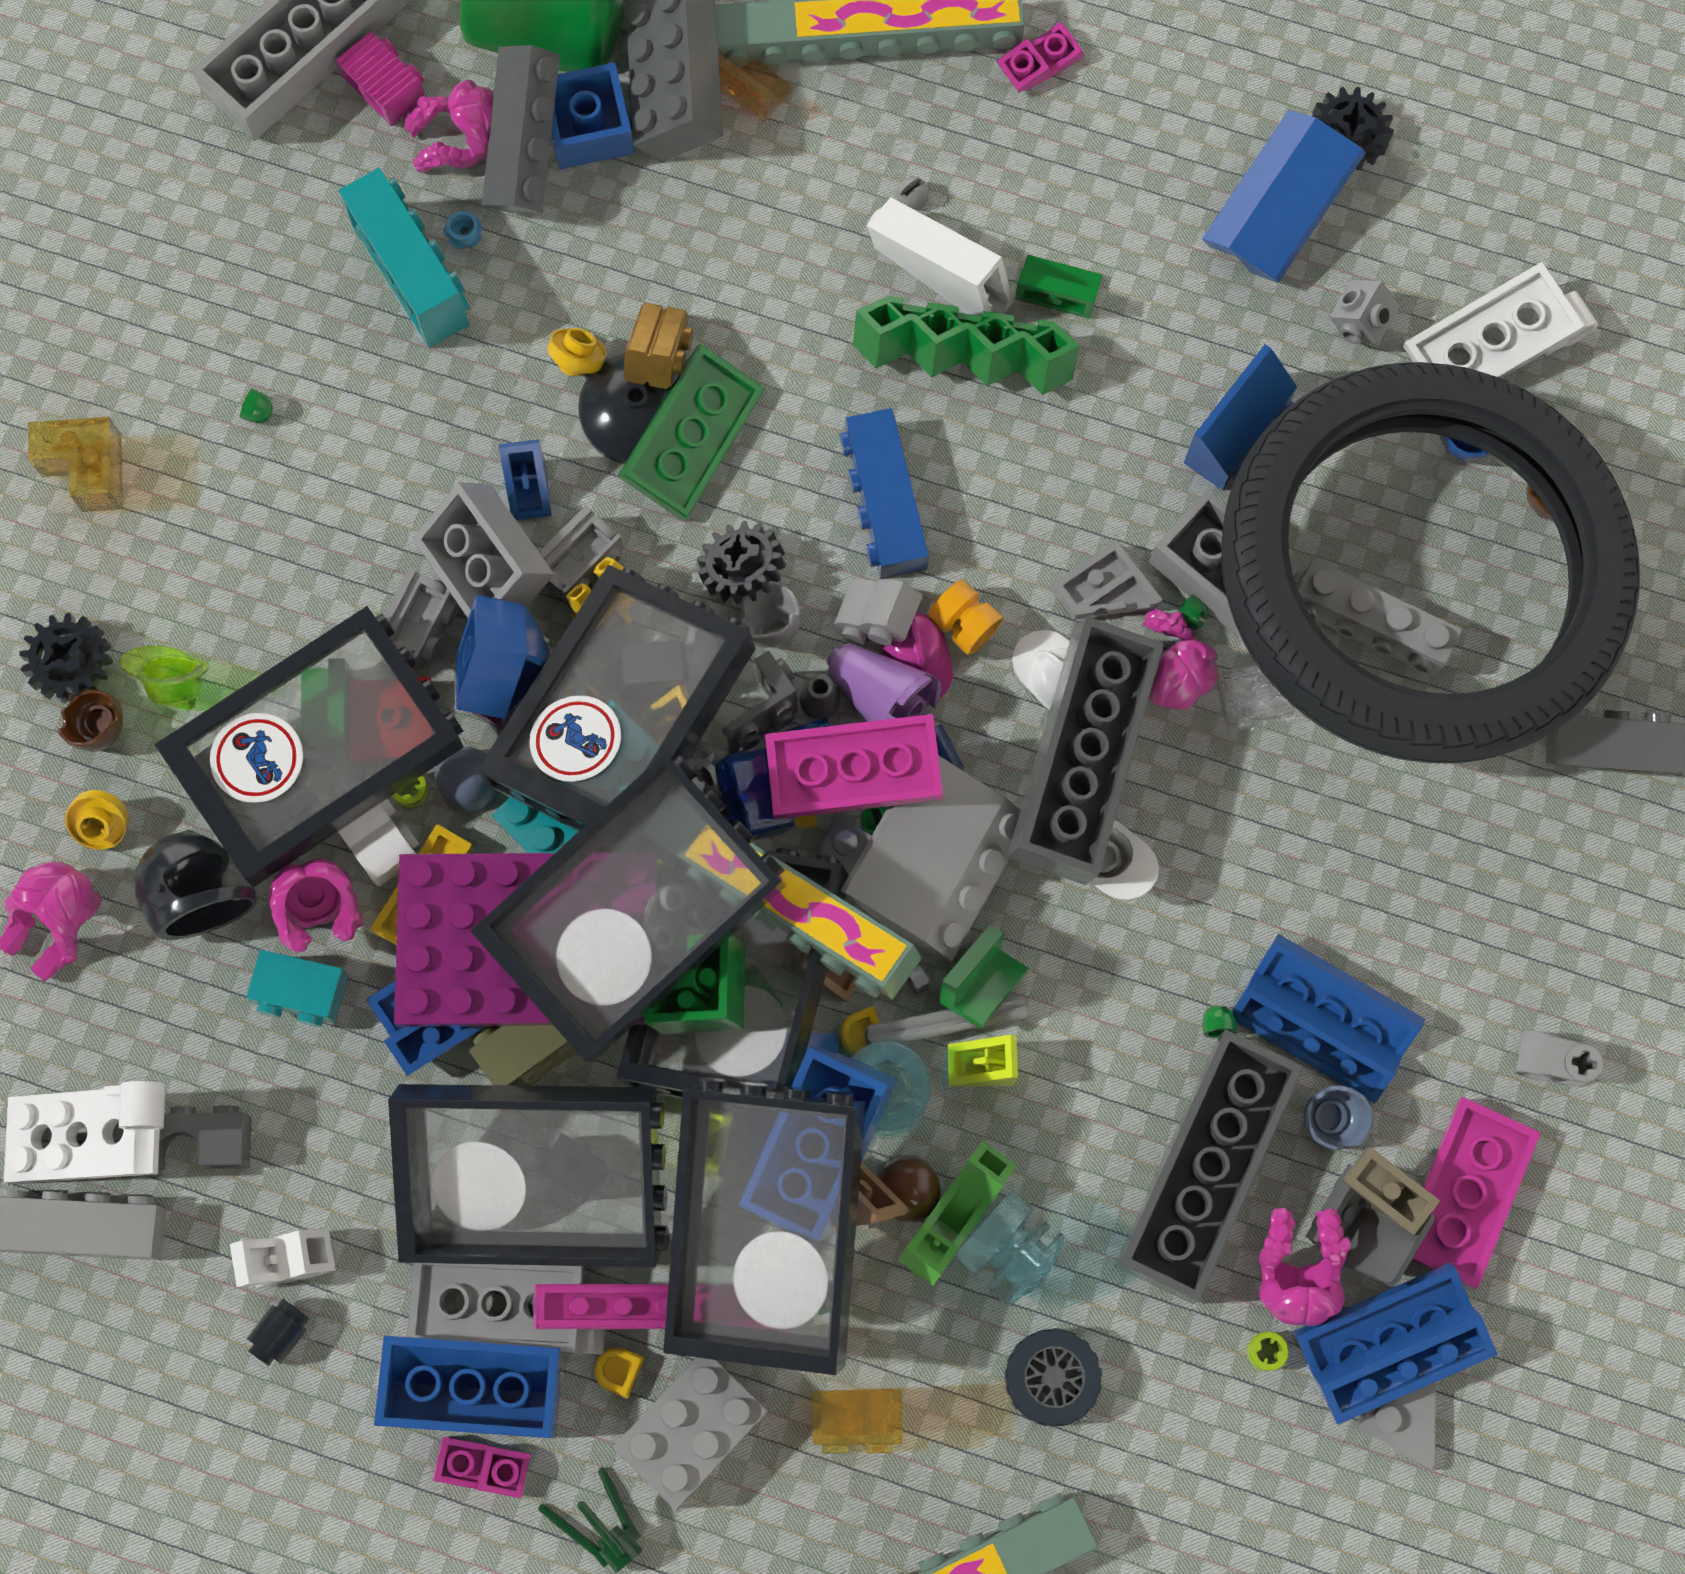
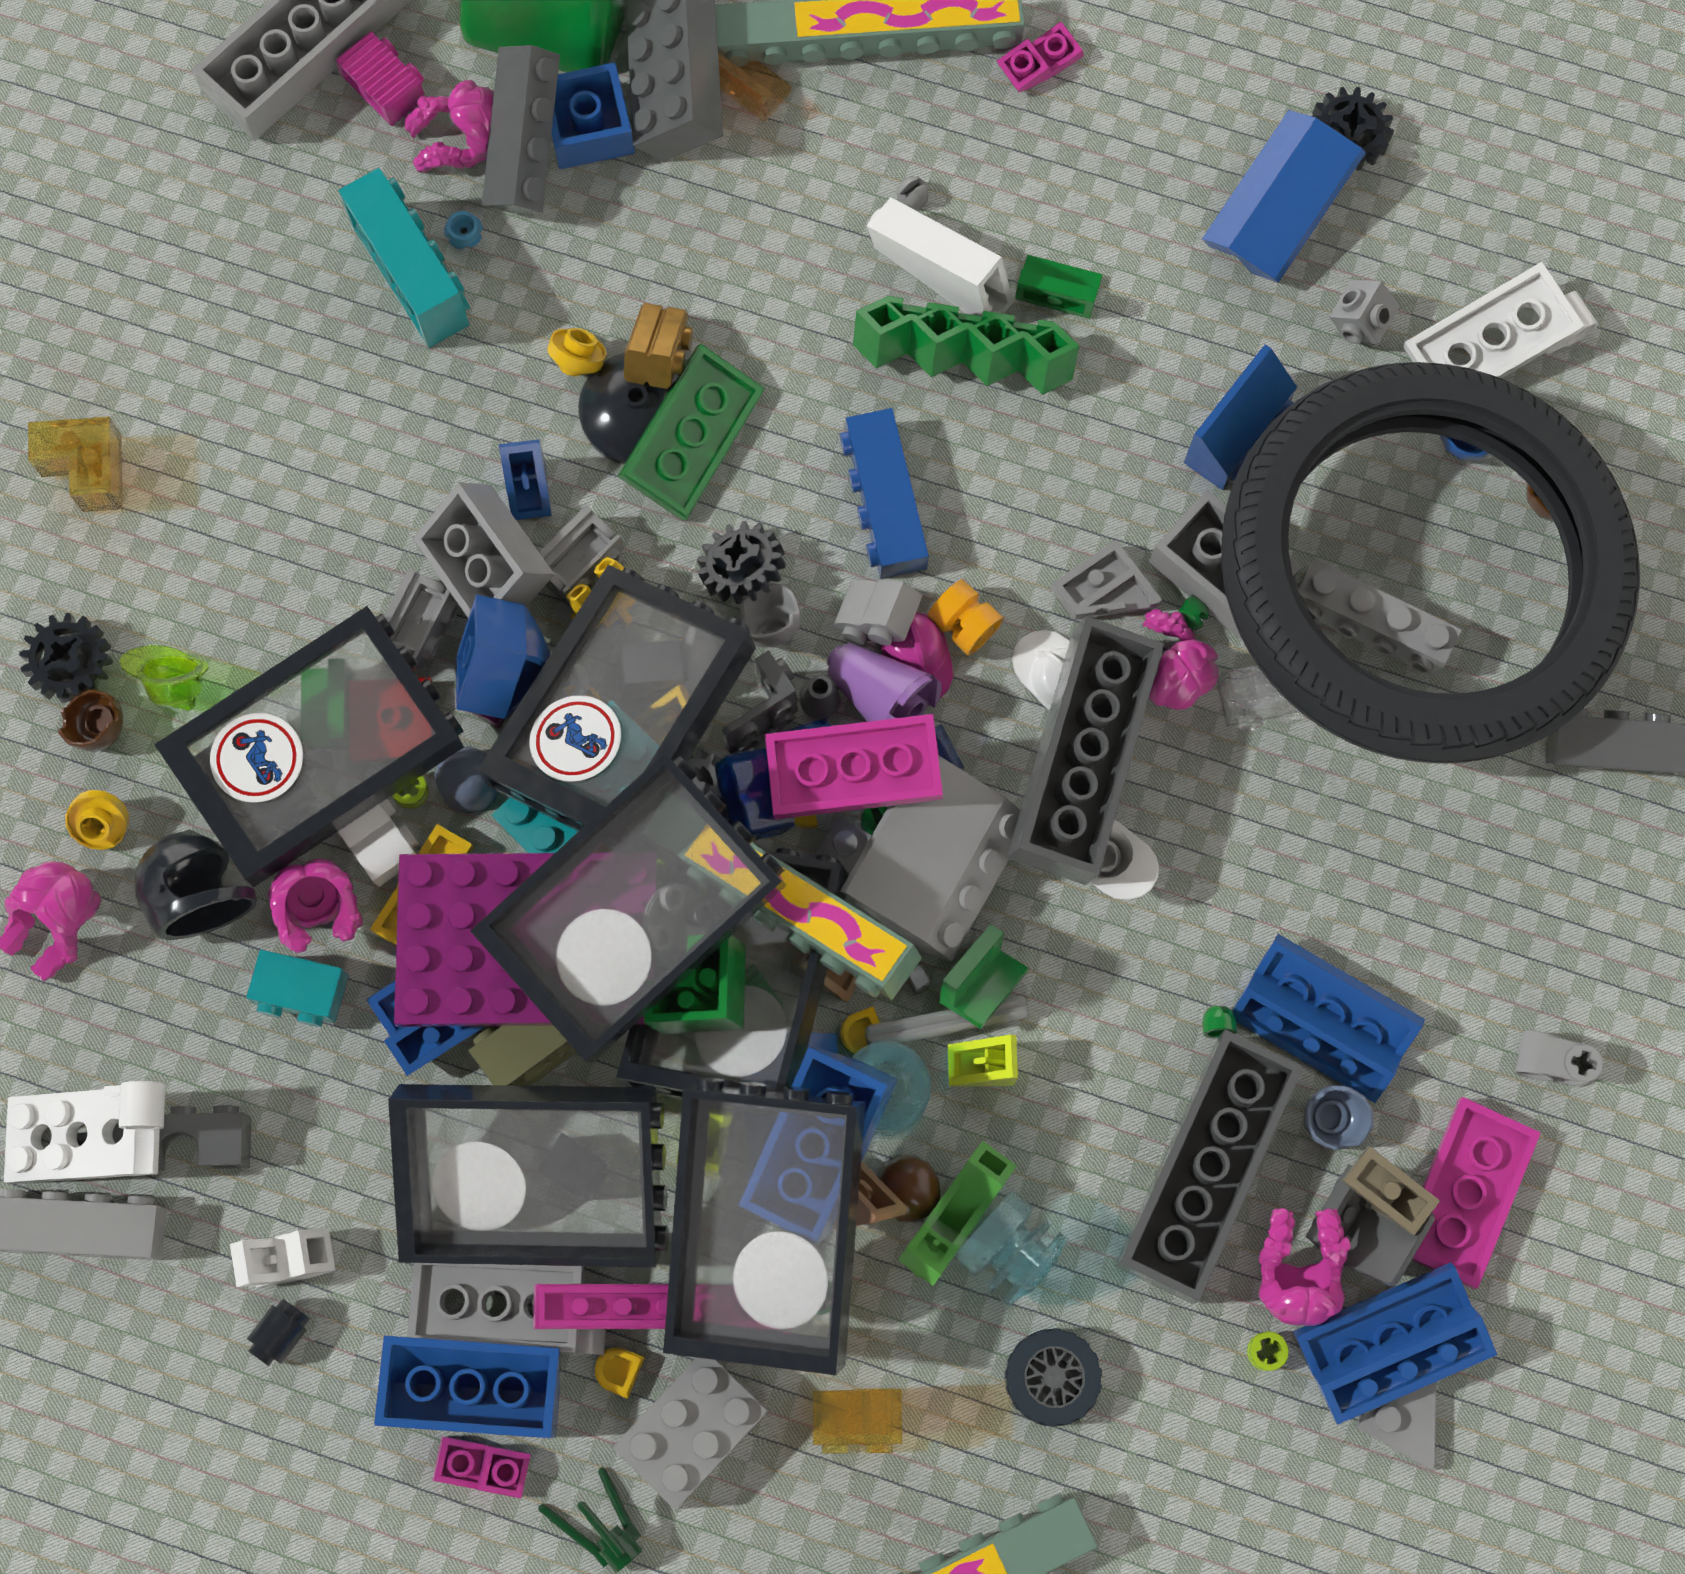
(256, 407): green hinge -> none

